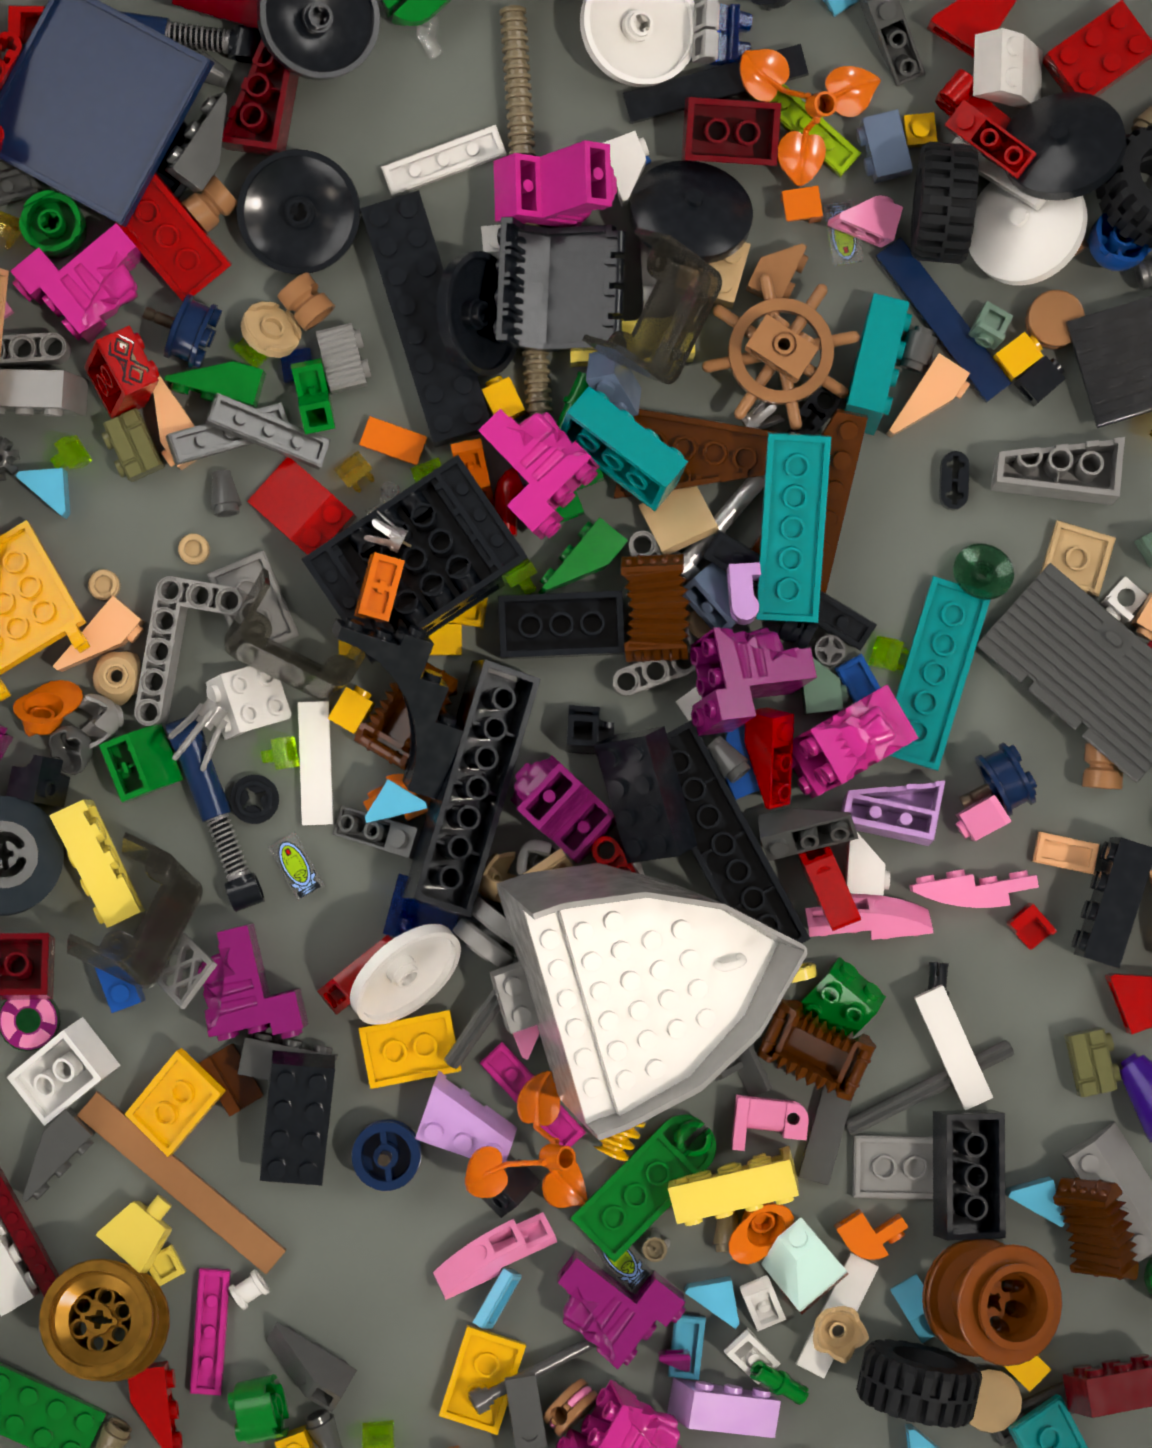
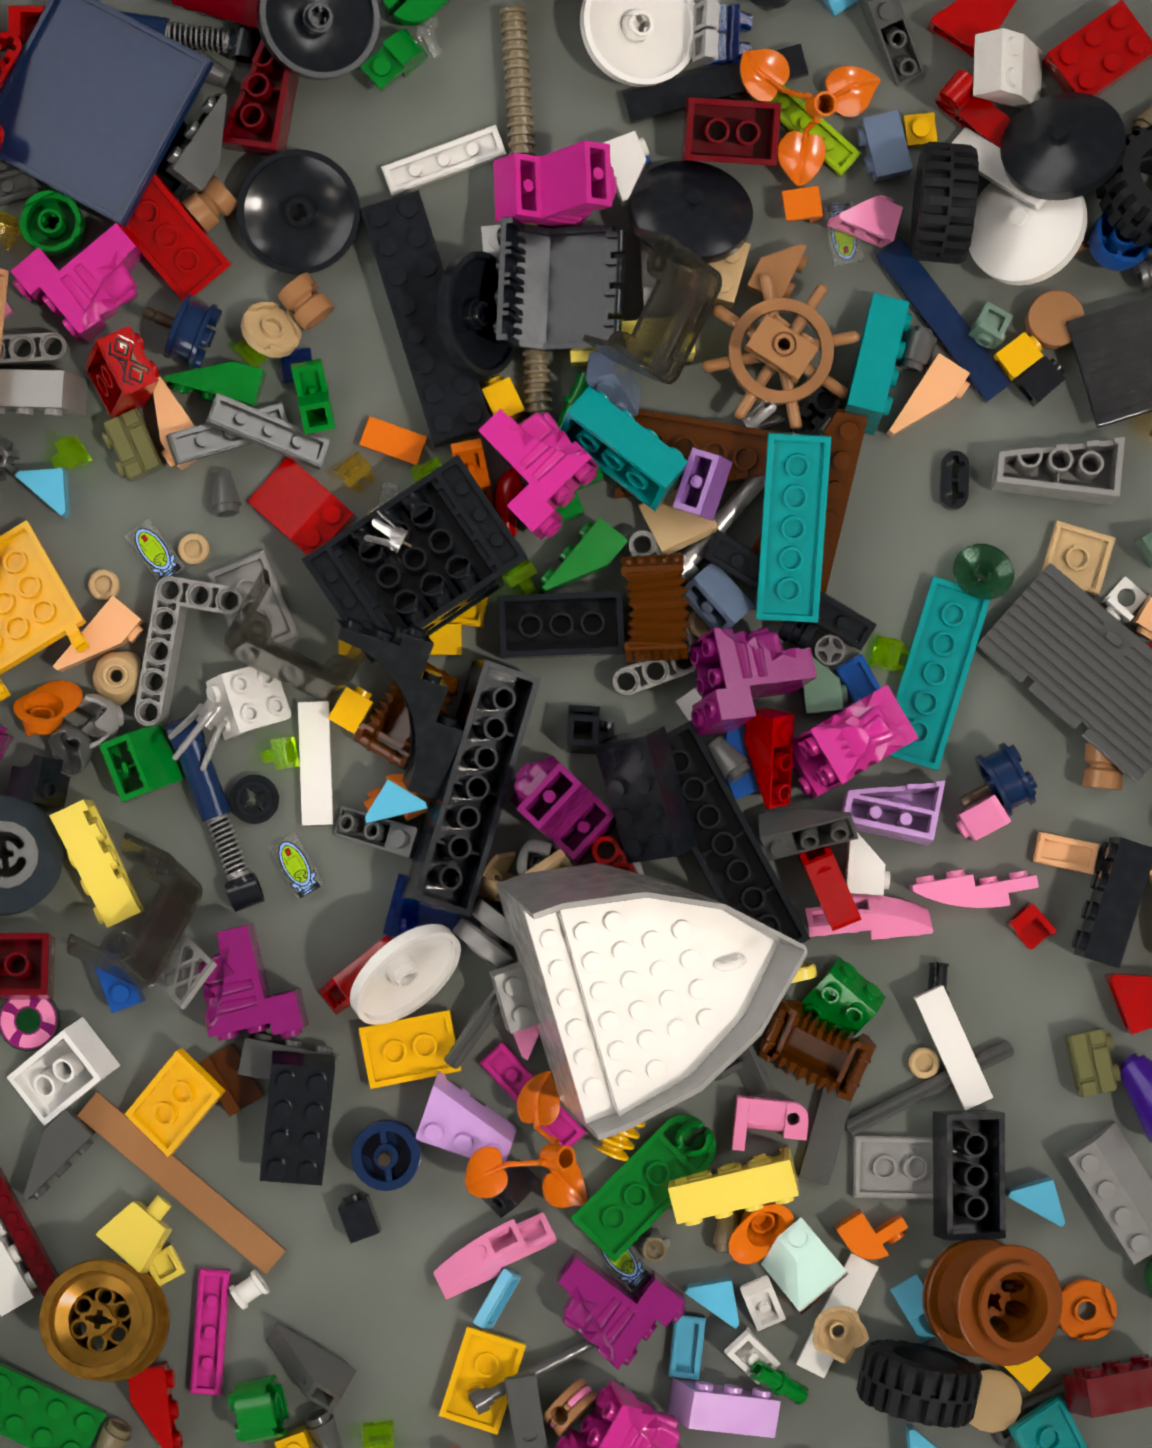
(154, 550): none -> tile
(342, 358): light grey brick -> none
(359, 1217): none -> black brick
(379, 587): orange hinge -> none
(397, 56): none -> green brick
(676, 1358): magenta slope -> none
(702, 484): none -> medium lavender brick
(742, 601): lavender leg -> none
(923, 1062): none -> tan tile
(990, 139): red slope -> none
(1097, 1228): reddish brown piece -> none
(1104, 1310): none -> orange tile

